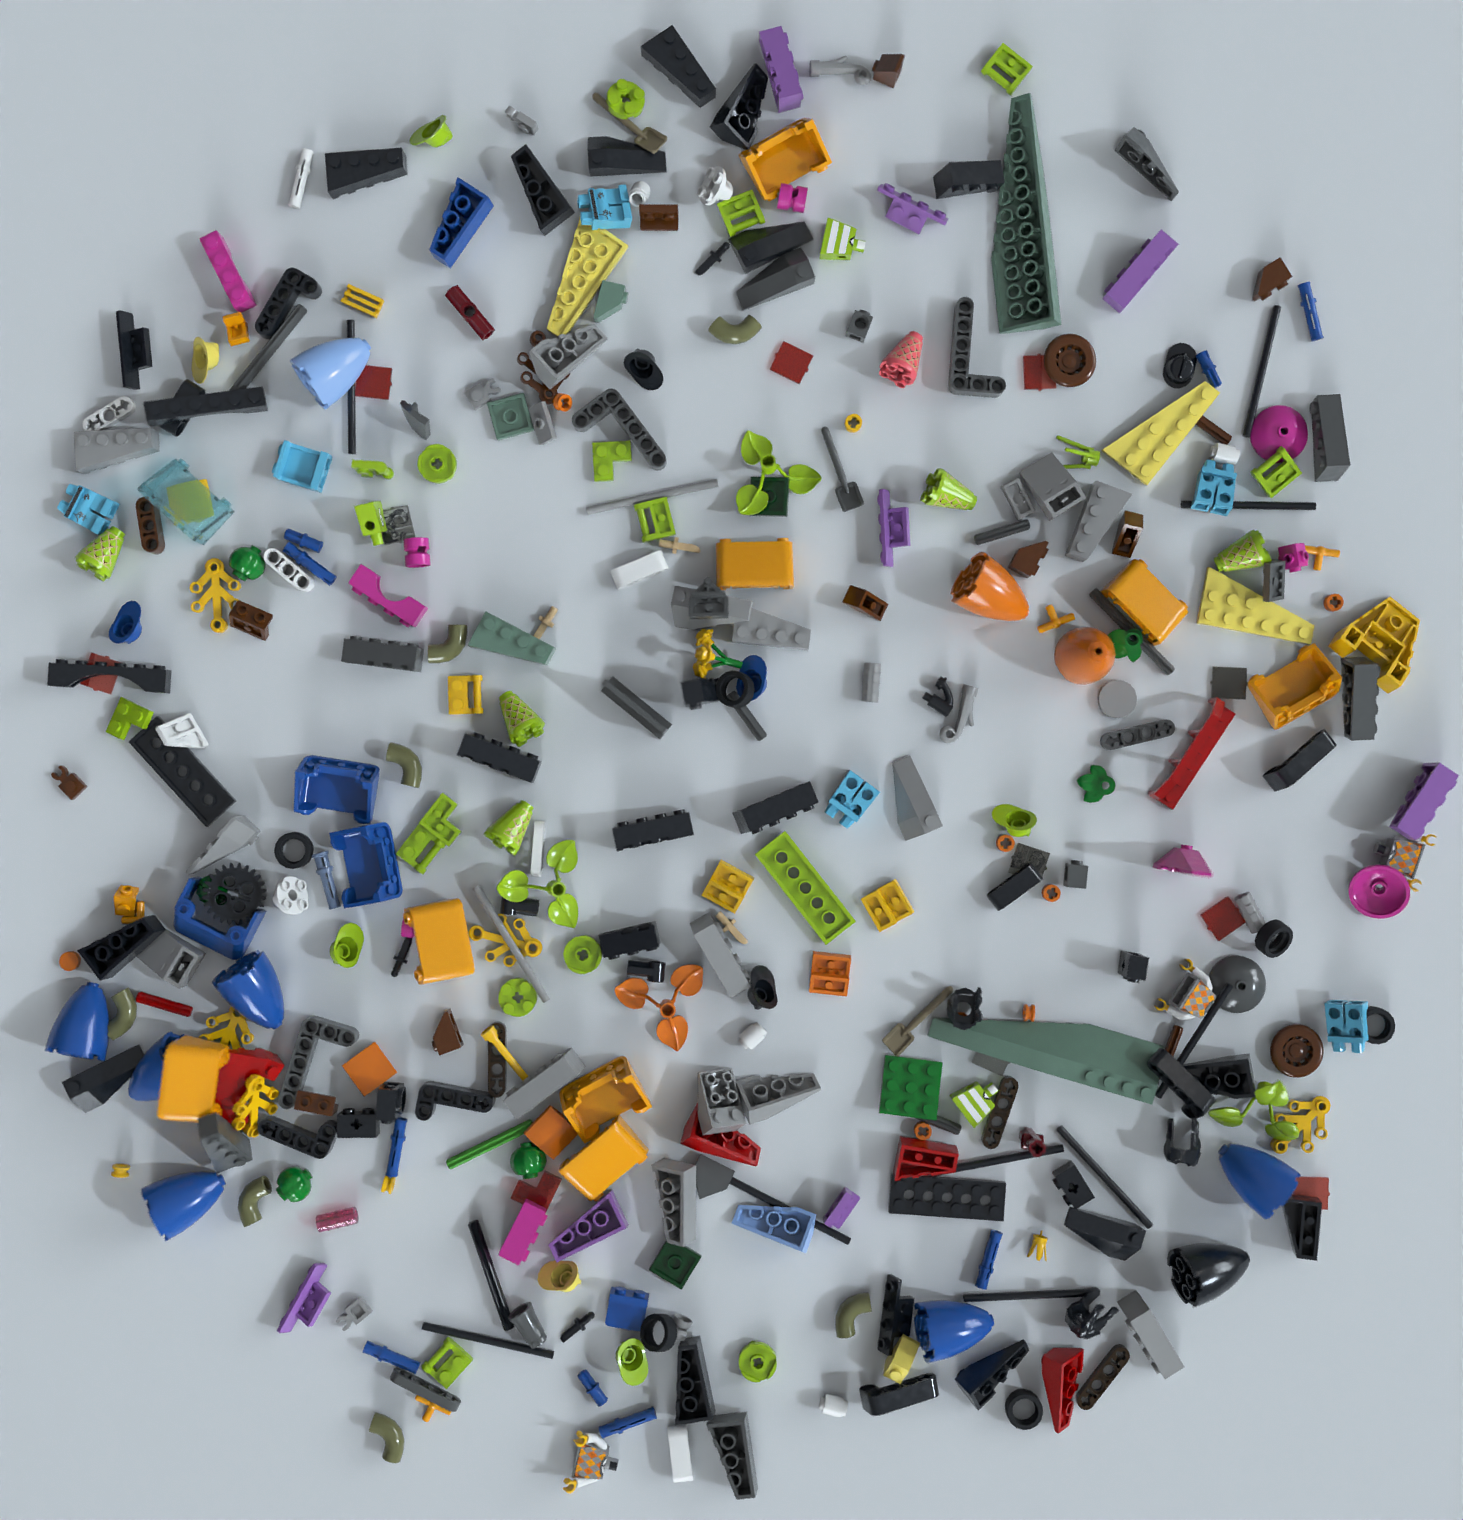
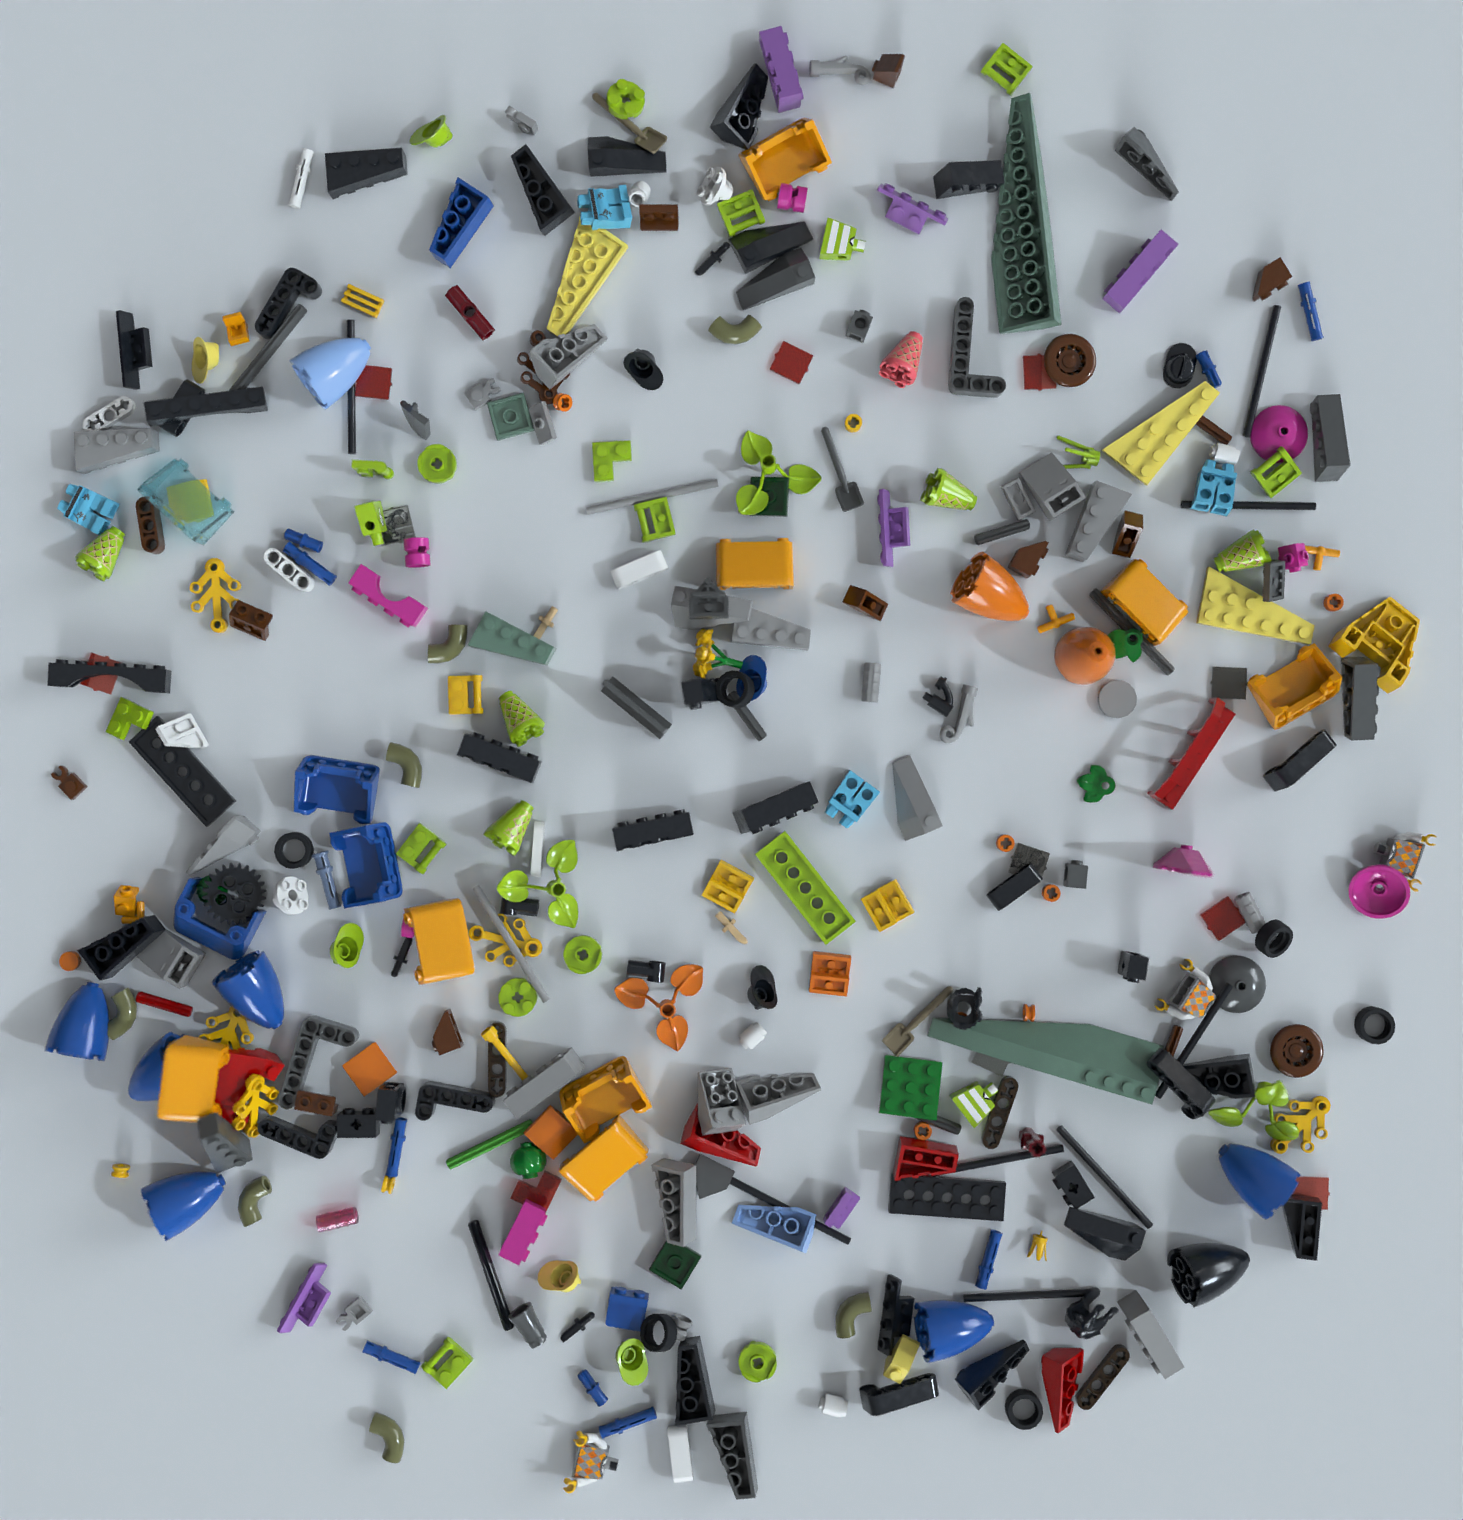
(101, 1081): black wedge -> none
(126, 624): blue piece -> none
(227, 272): dark pink arch -> none
(247, 563): green plant -> none
(294, 1184): green plant -> none
(302, 466): medium azure panel -> none
(382, 654): dark grey wedge -> none
(425, 1389): dark grey beam -> none
(430, 1409): light orange piece -> none
(436, 820): lime plate -> none
(487, 1340): black piece -> none
(592, 1227): medium lavender wedge -> none
(609, 300): sand green slope -> none
(625, 423): dark grey beam -> none
(629, 940): black wedge -> none
(676, 62): black wedge -> none
(680, 546): tan piece -> none
(720, 955): light grey wedge -> none
(1016, 820): lime piece -> none
(1137, 734): dark grey beam -> none
(1176, 1155): black piece -> none
(1347, 1024): medium azure hips -> none
(1424, 800): medium lavender wedge -> none

